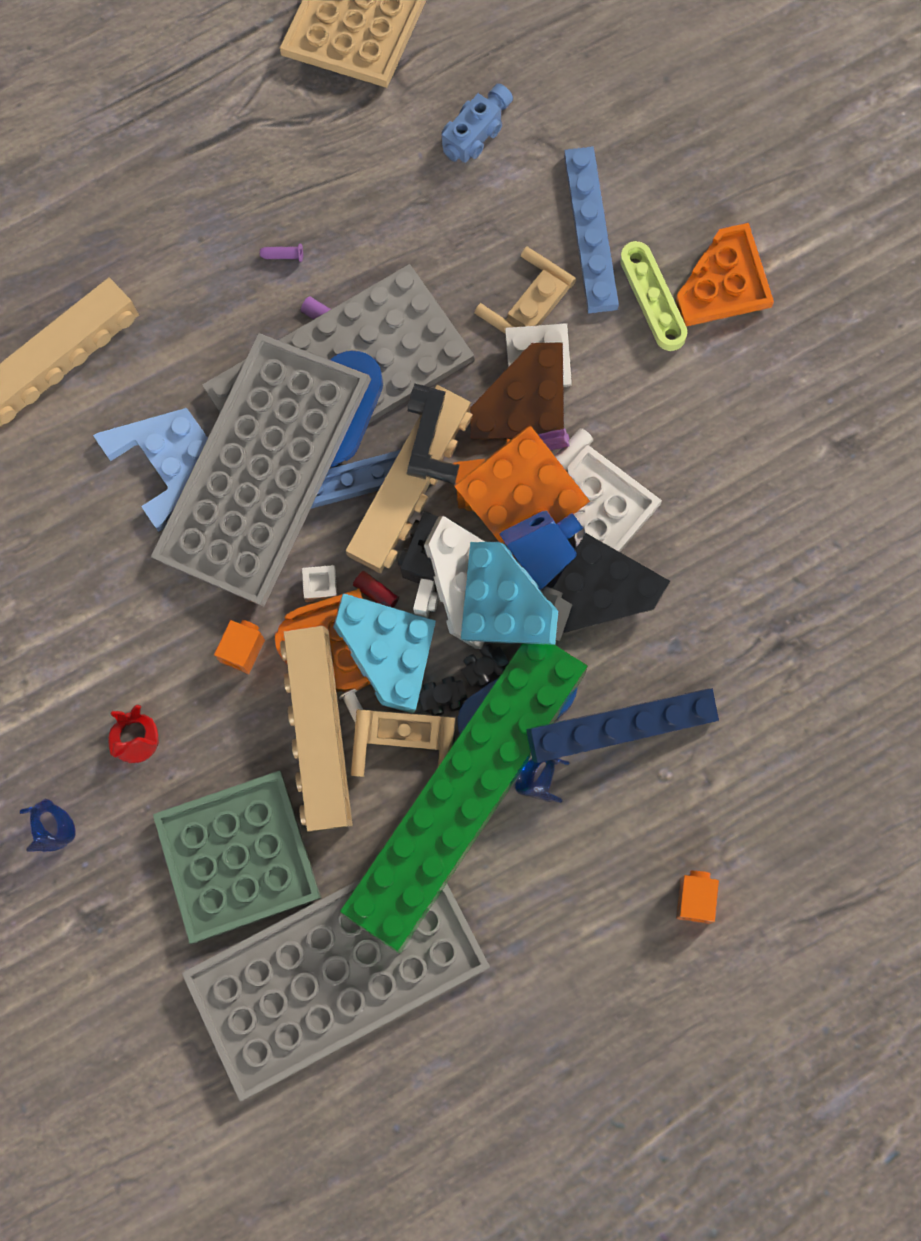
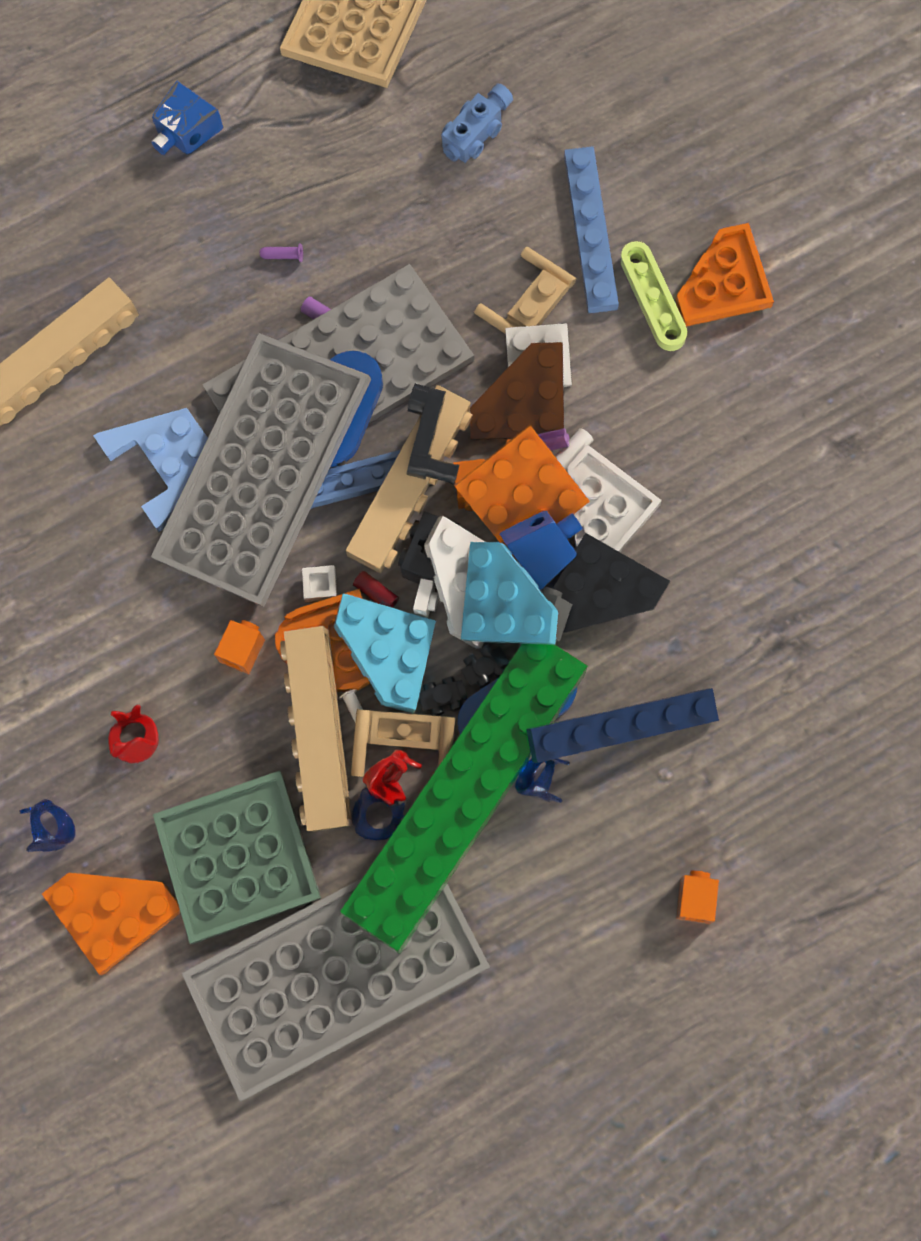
(110, 913): none -> orange plate
(184, 121): none -> blue torso
(360, 822): none -> clear blue piece
(384, 782): none -> red piece

